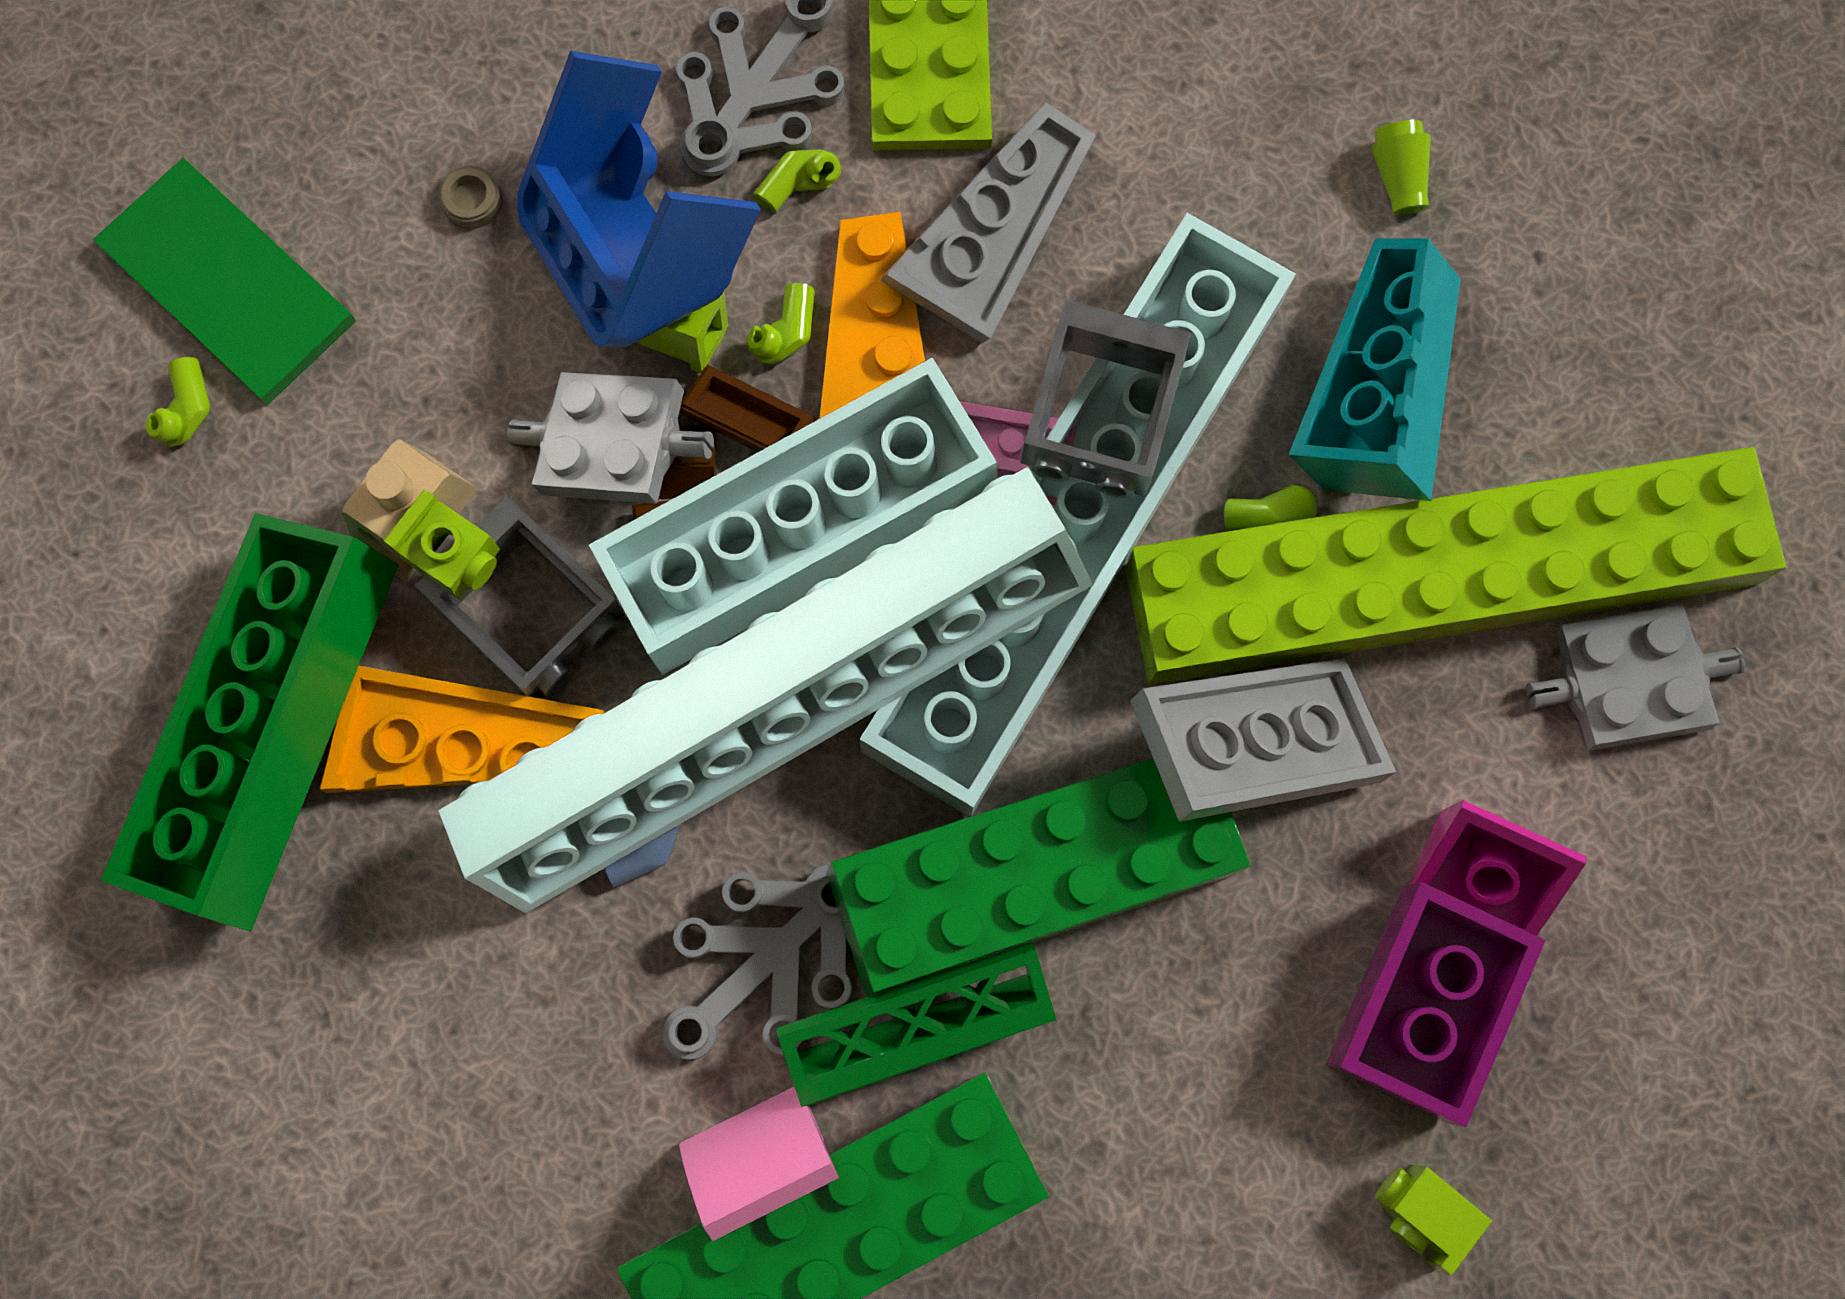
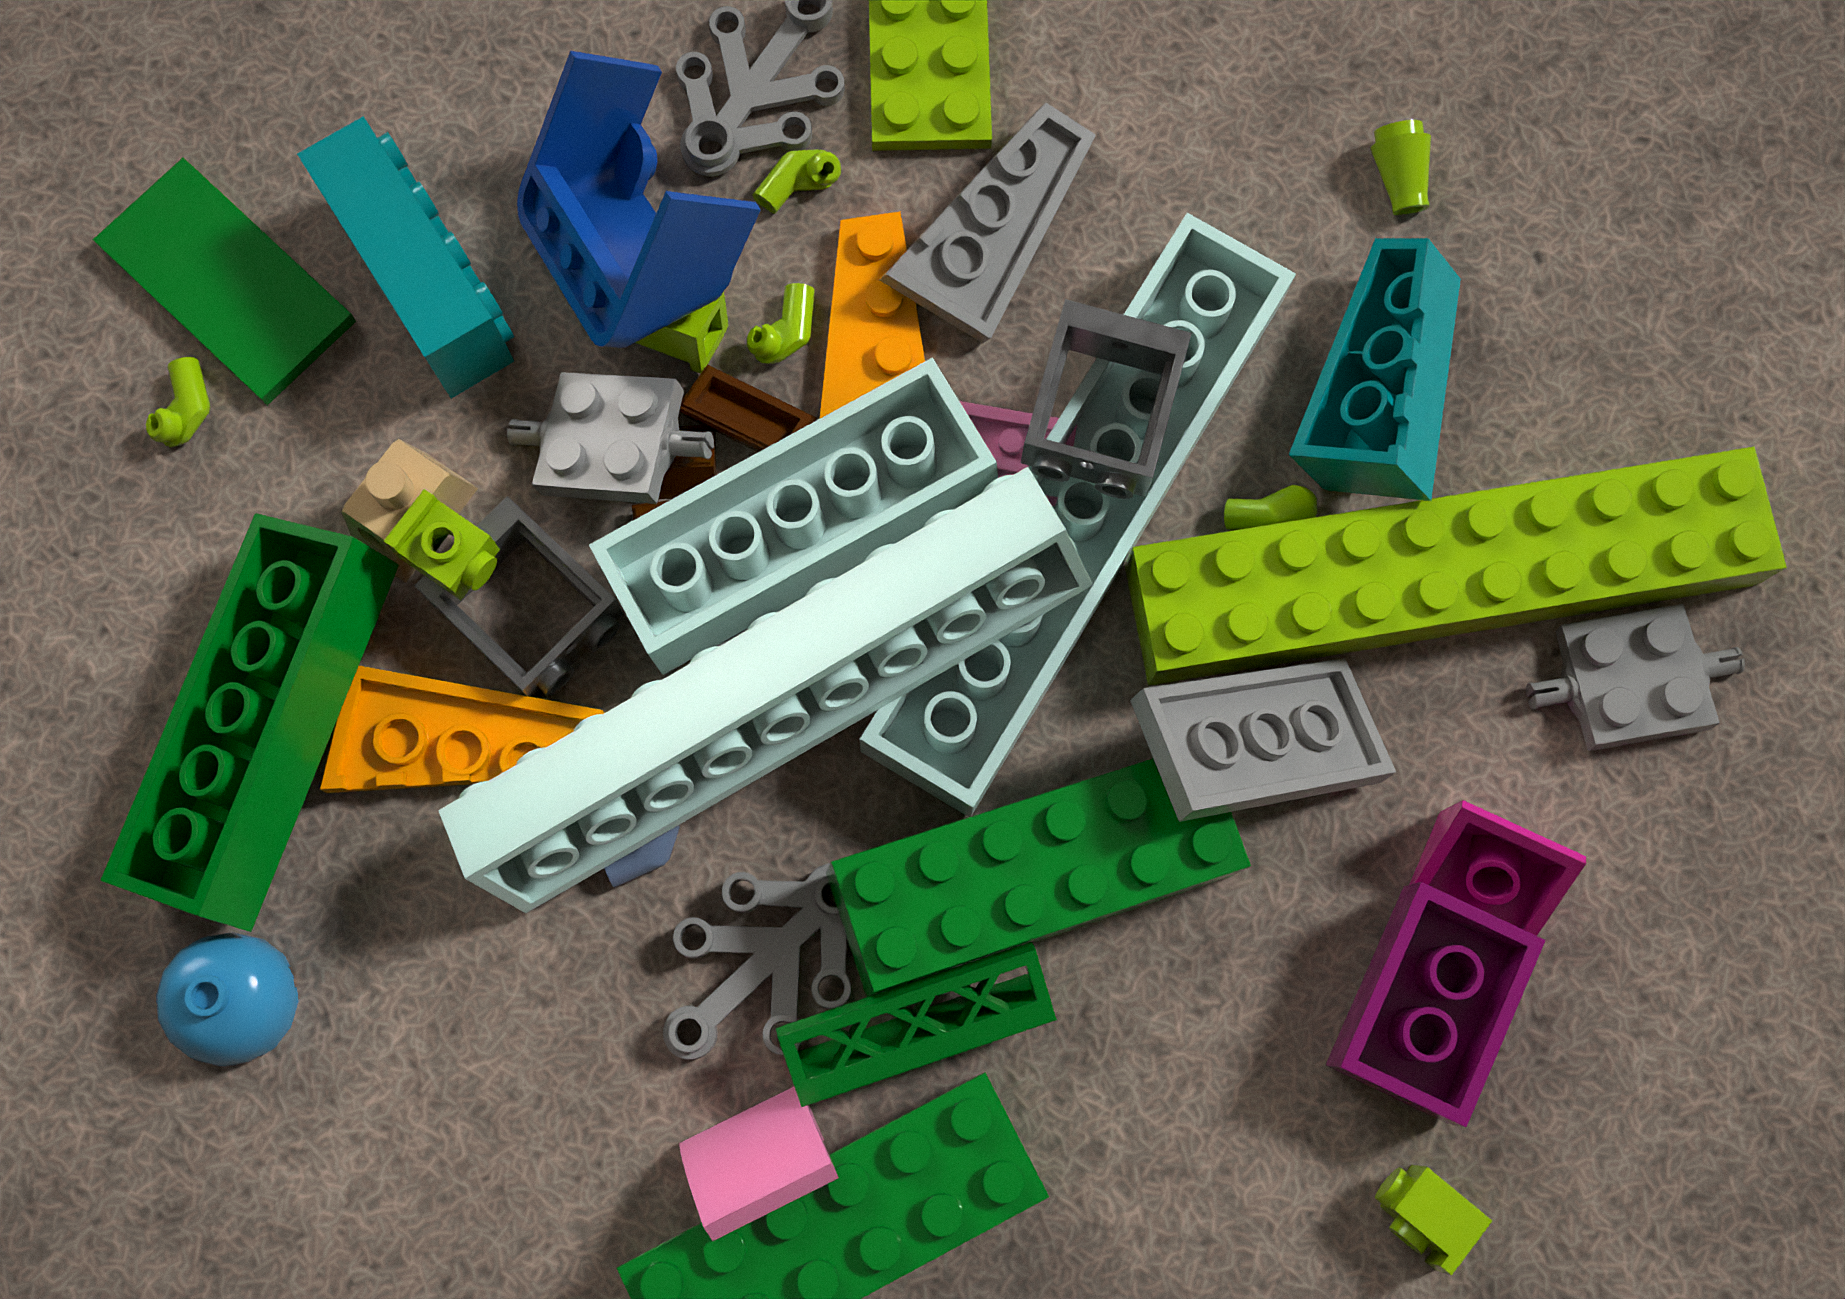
(227, 999): none -> dark azure cylinder
(411, 254): none -> teal brick
(470, 196): dark tan tile -> none

